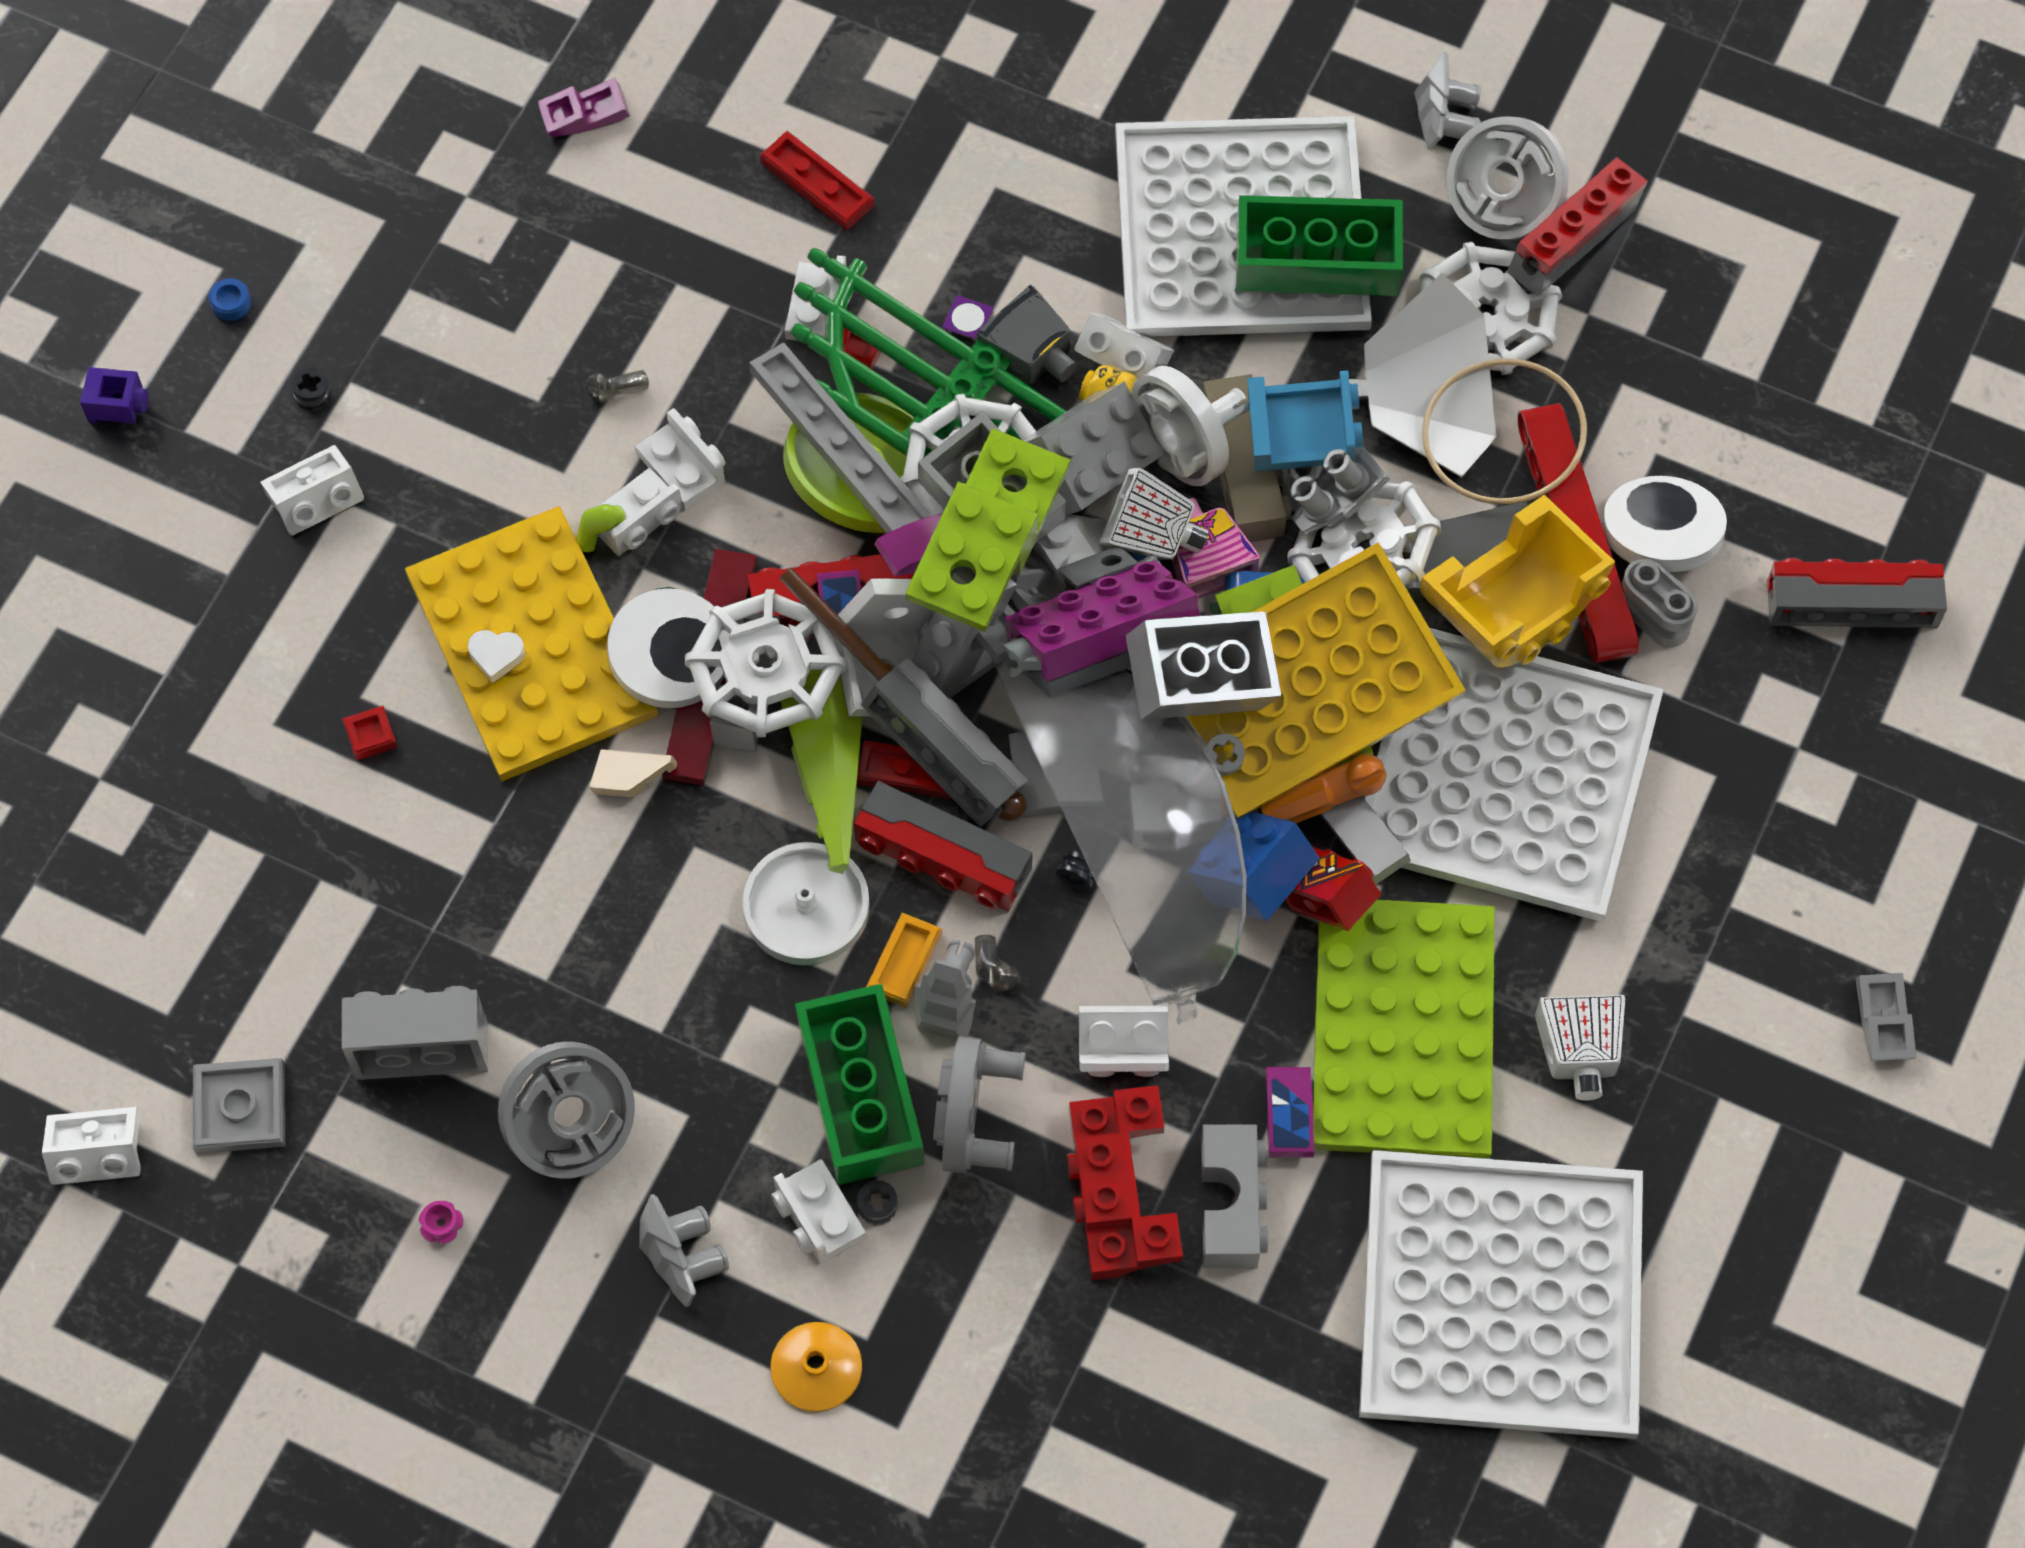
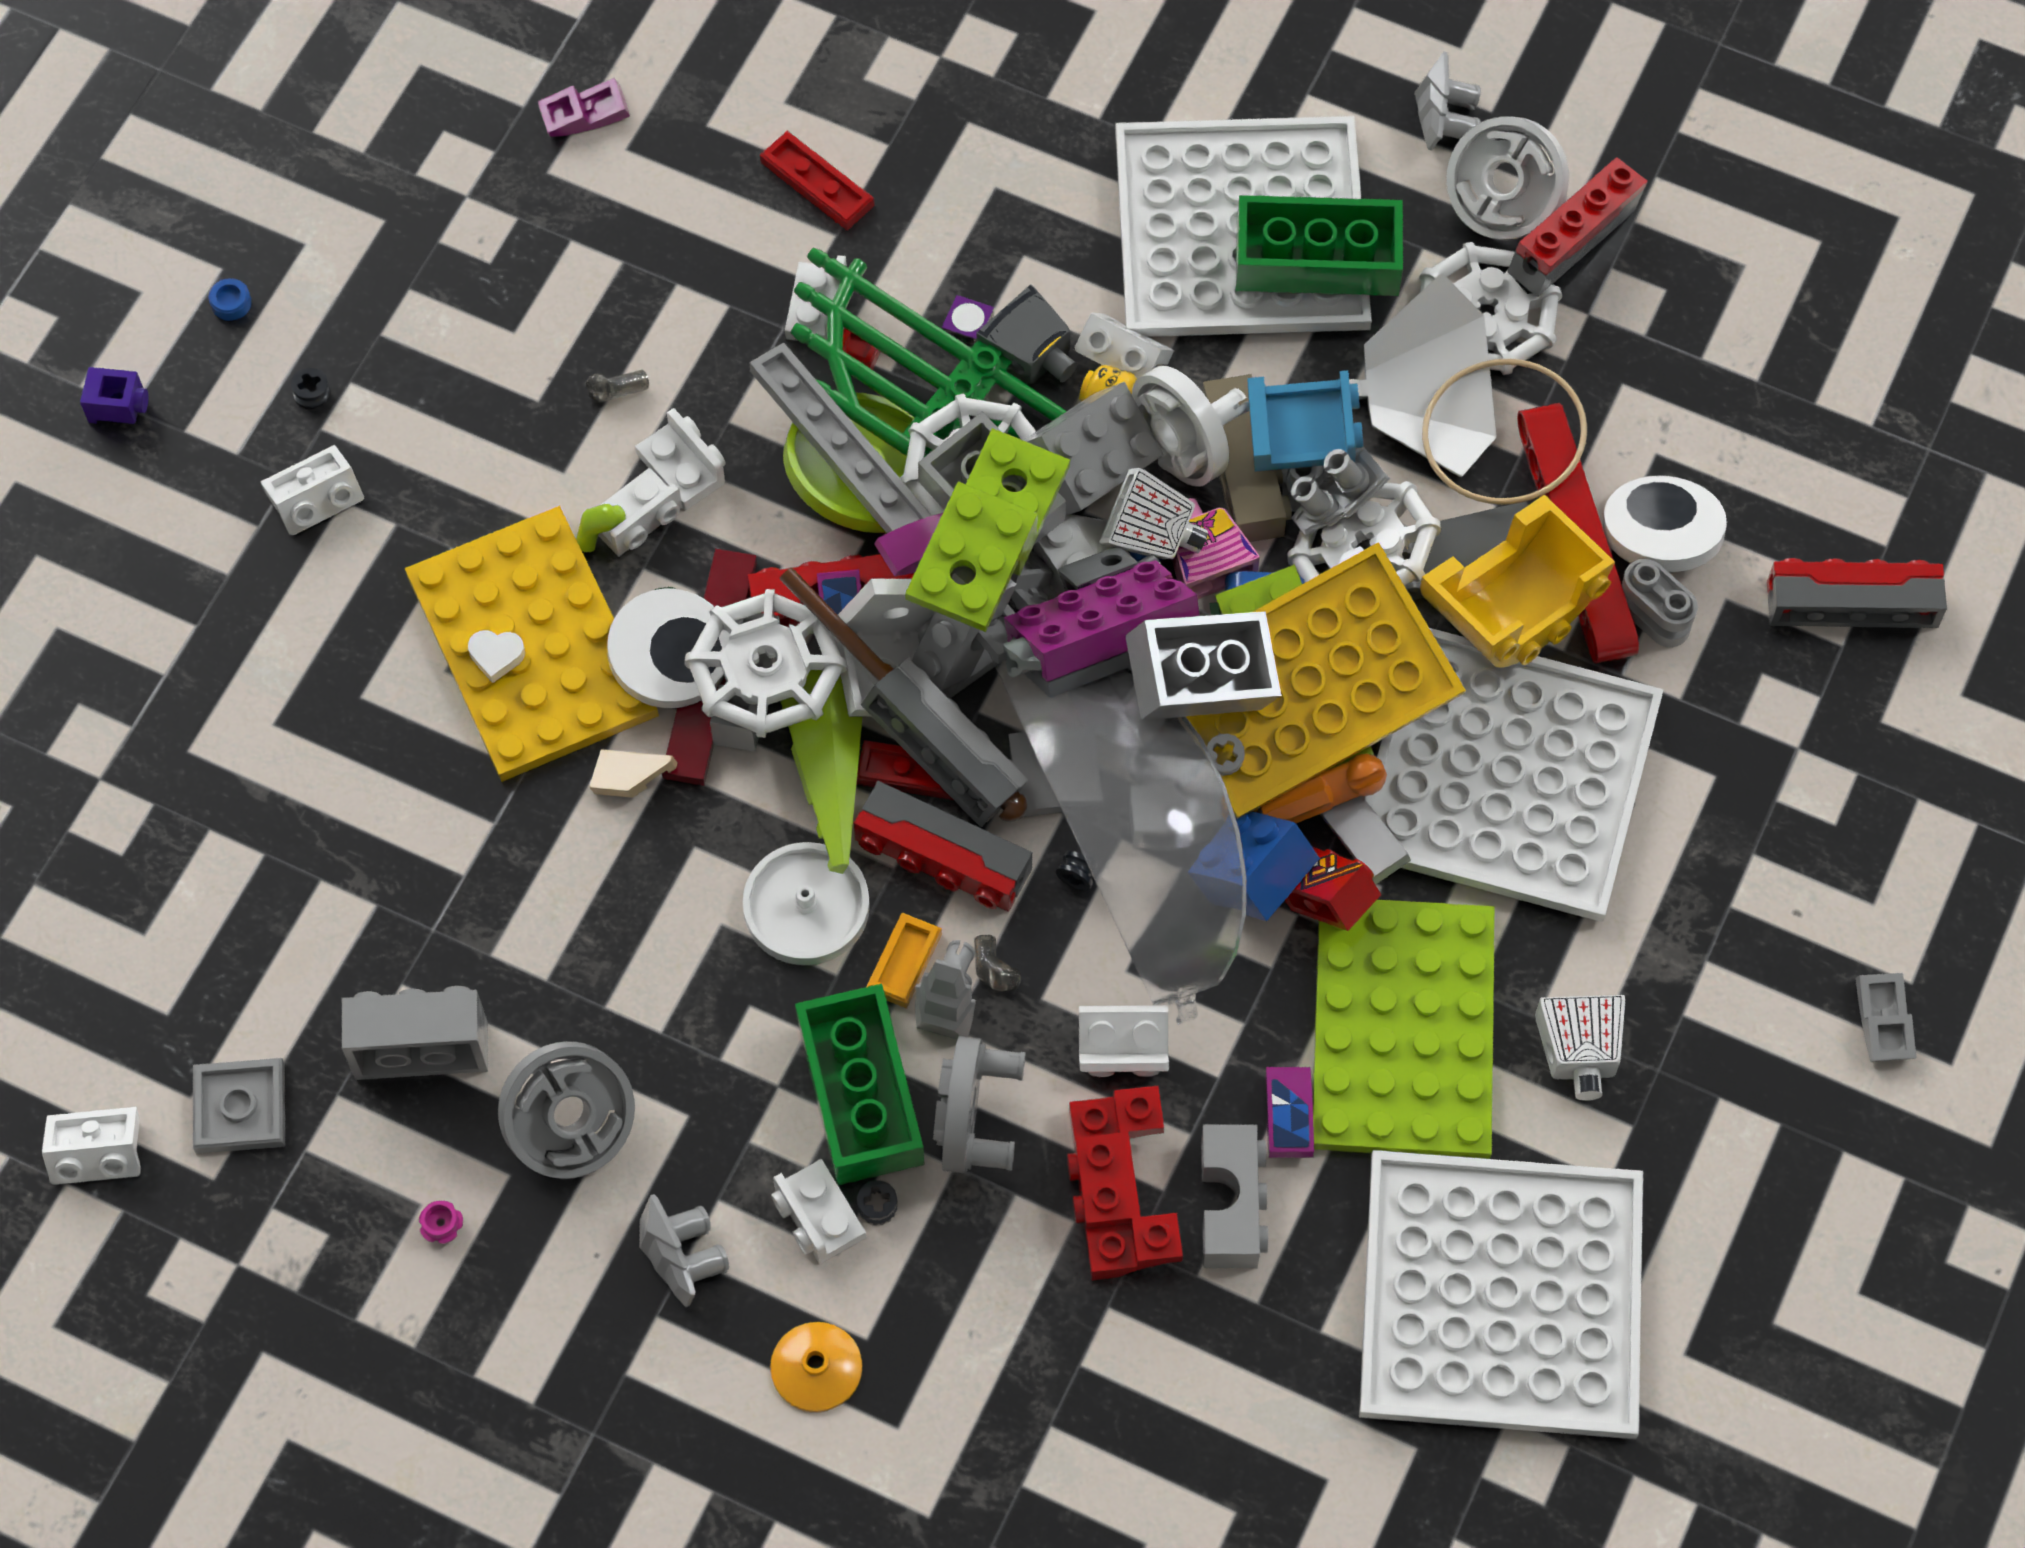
(369, 733): red tile -> none

